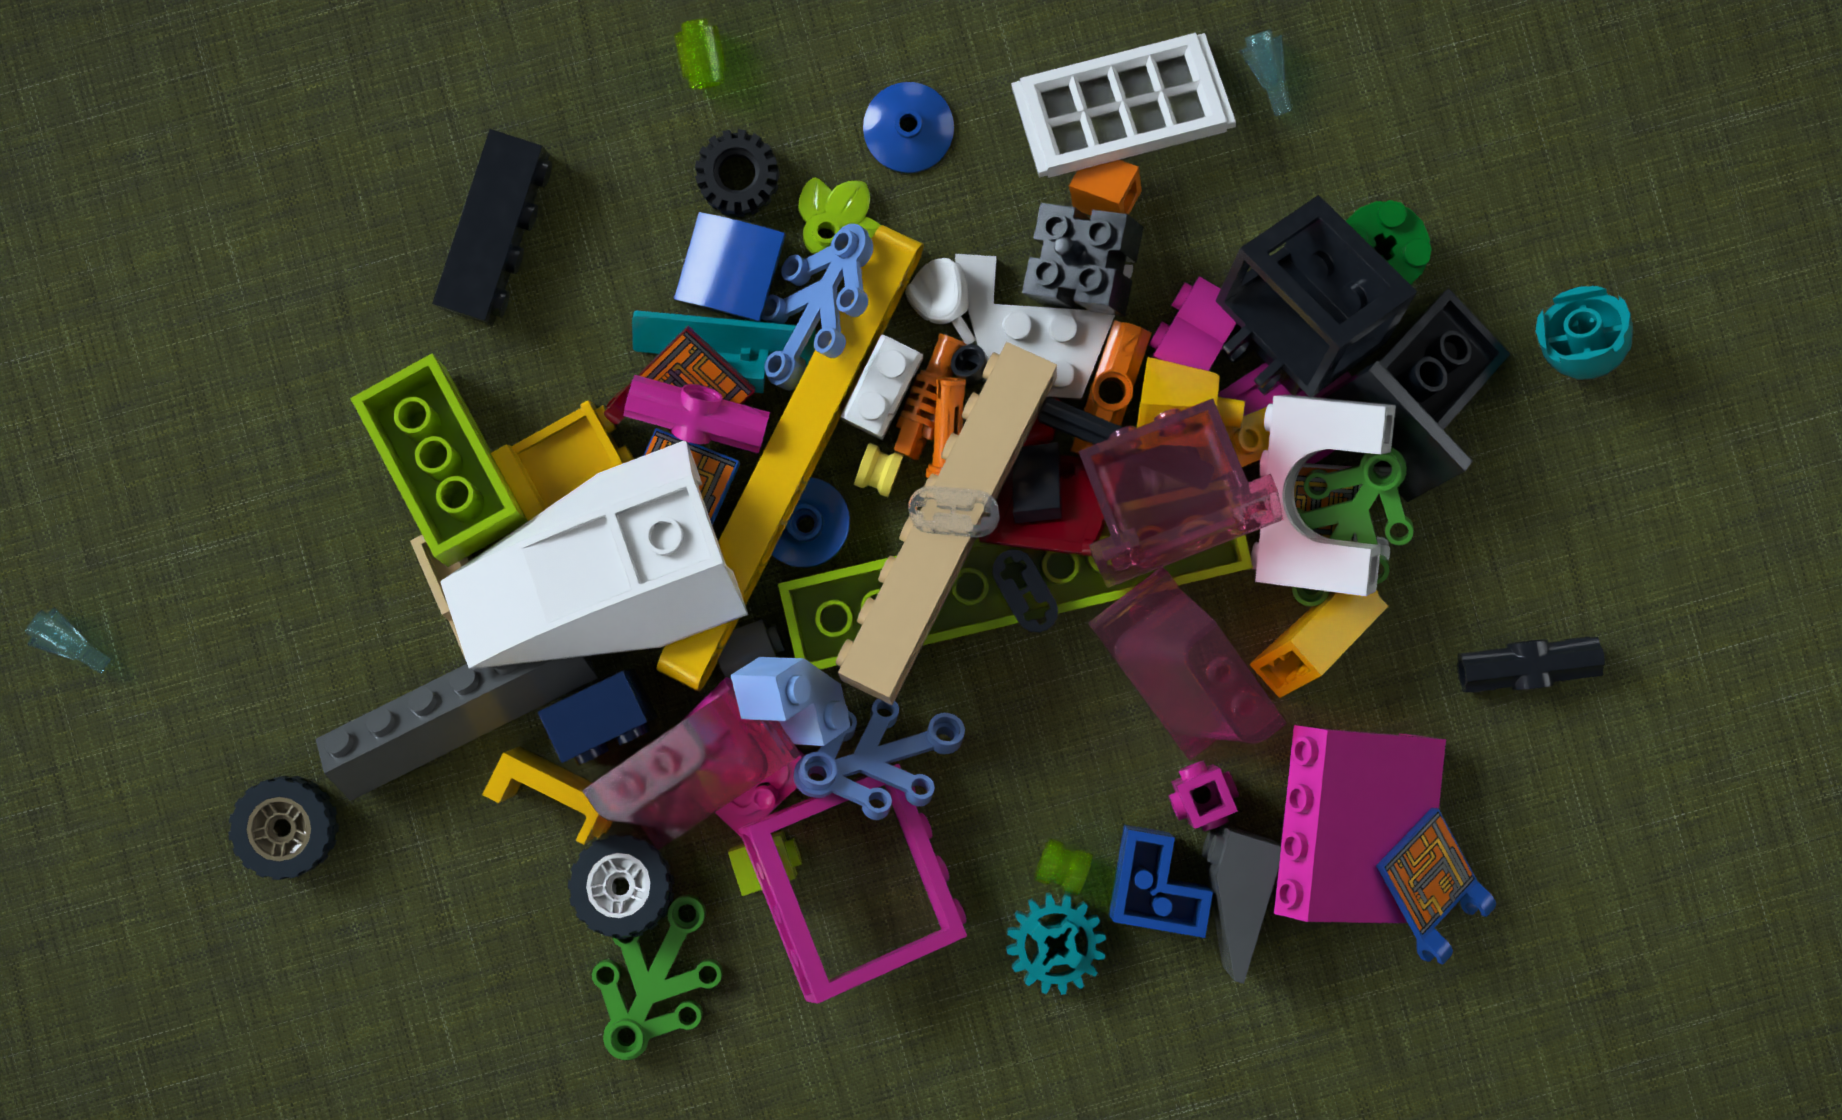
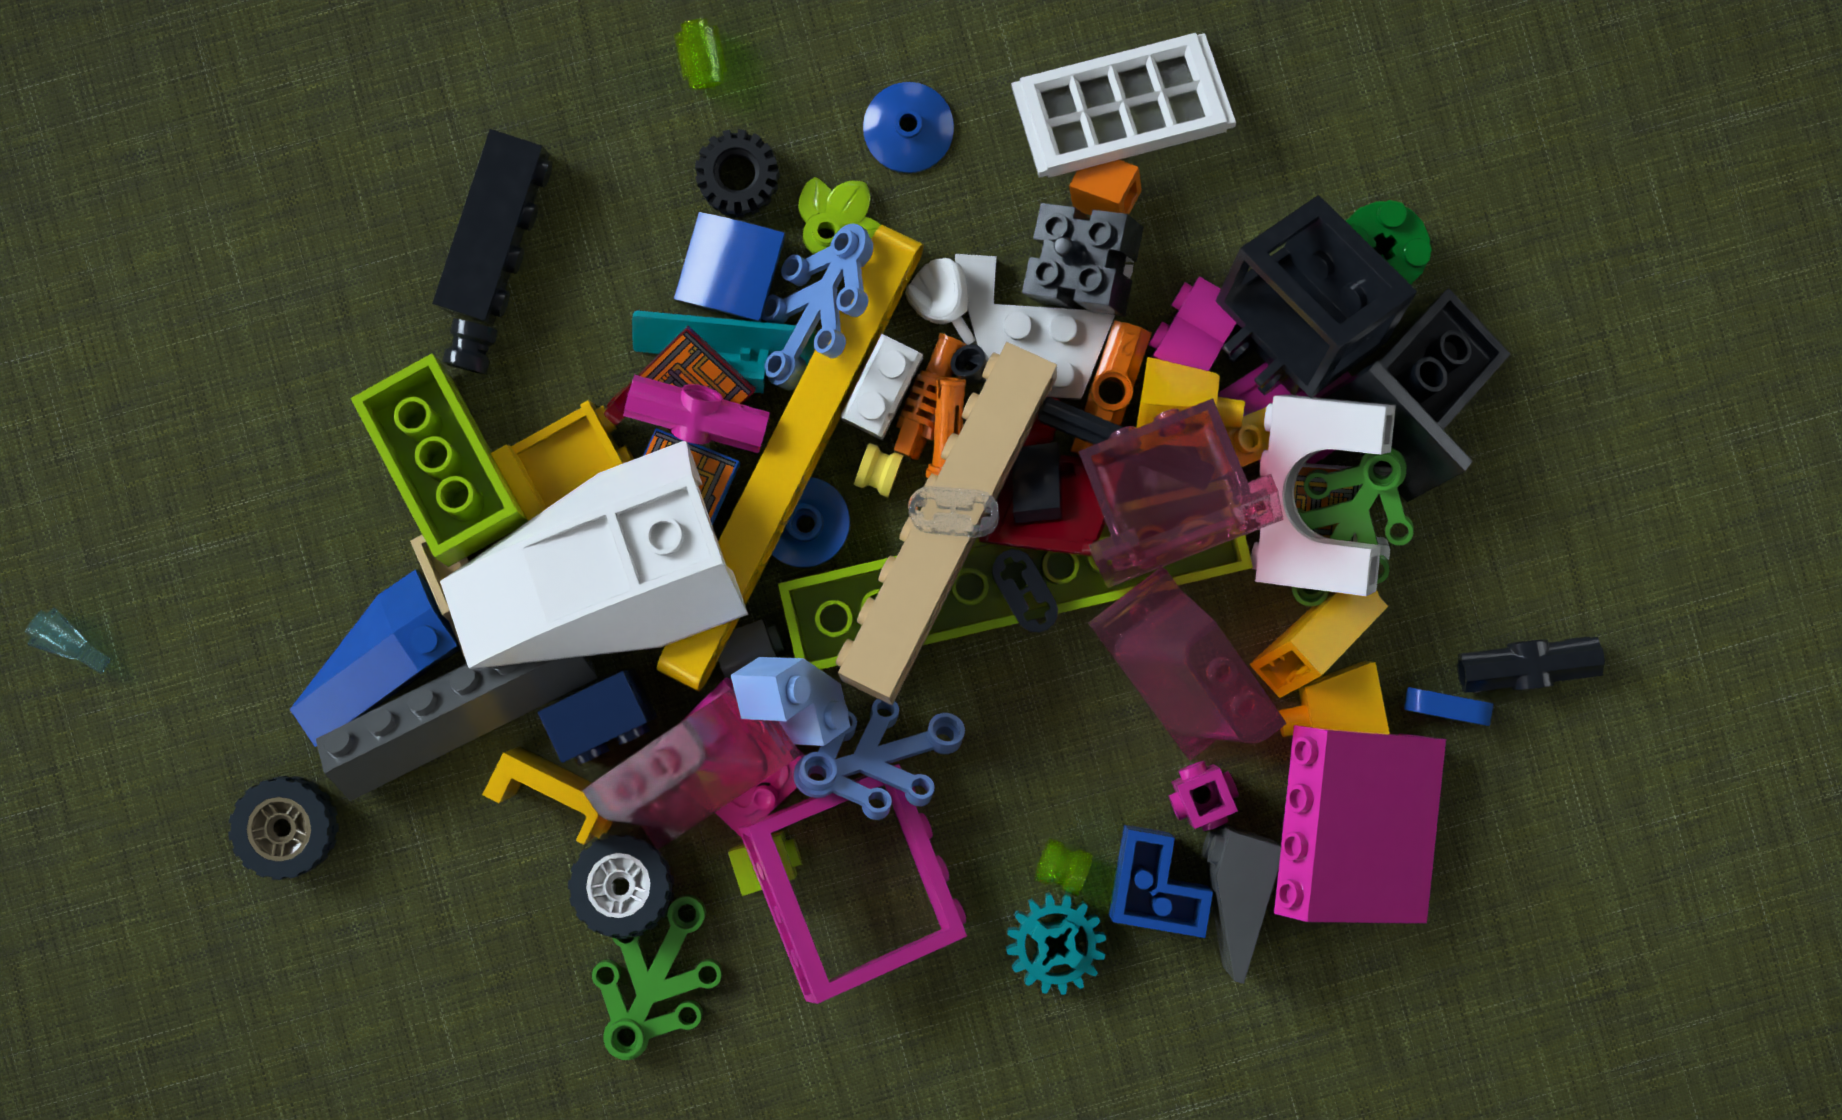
(382, 654): none -> blue wedge
(470, 346): none -> black wheel
(1266, 60): clear light blue cone -> none
(1340, 701): none -> yellow torso
(1428, 879): flag -> none
(1448, 706): none -> blue beam
(1585, 332): teal cylinder -> none

